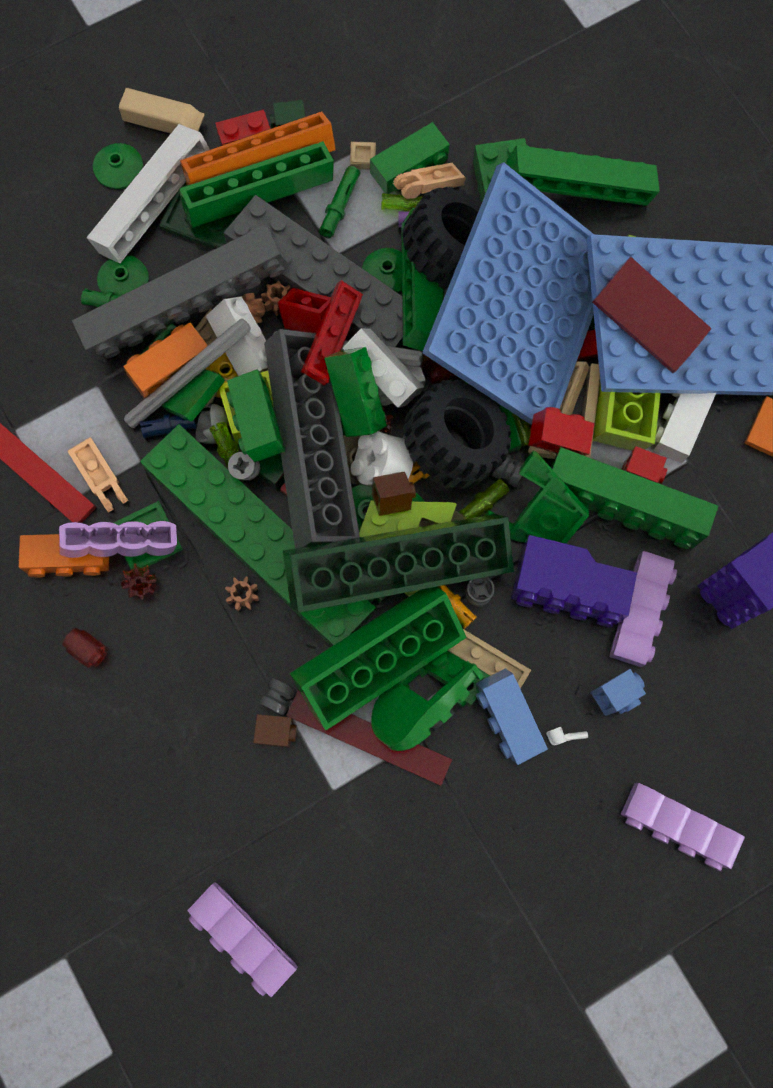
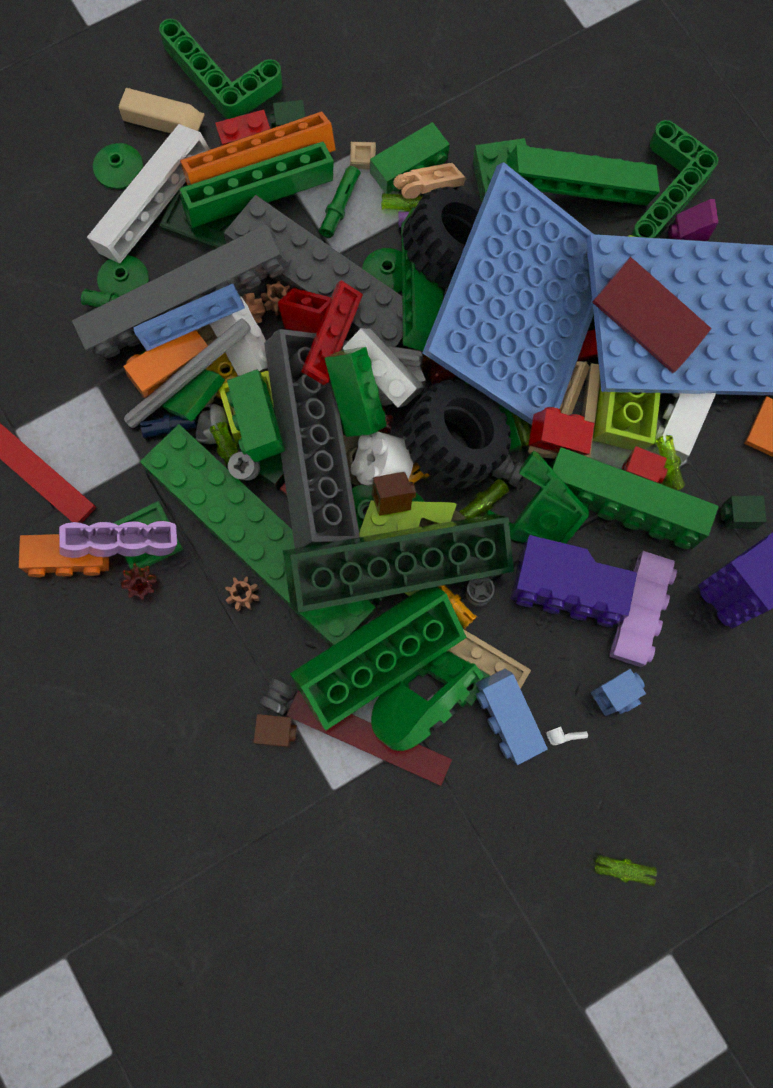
(84, 647): clear red brick -> none
(96, 472): light nougat hinge -> none
(189, 317): none -> medium blue tile
(243, 939): lavender brick -> none
(262, 80): none -> green beam
(625, 870): none -> clear neon green pin
(672, 462): none -> clear neon green pin
(683, 826): lavender brick -> none
(689, 165): none -> green beam
(695, 223): none -> magenta slope
(743, 512): none -> dark green brick

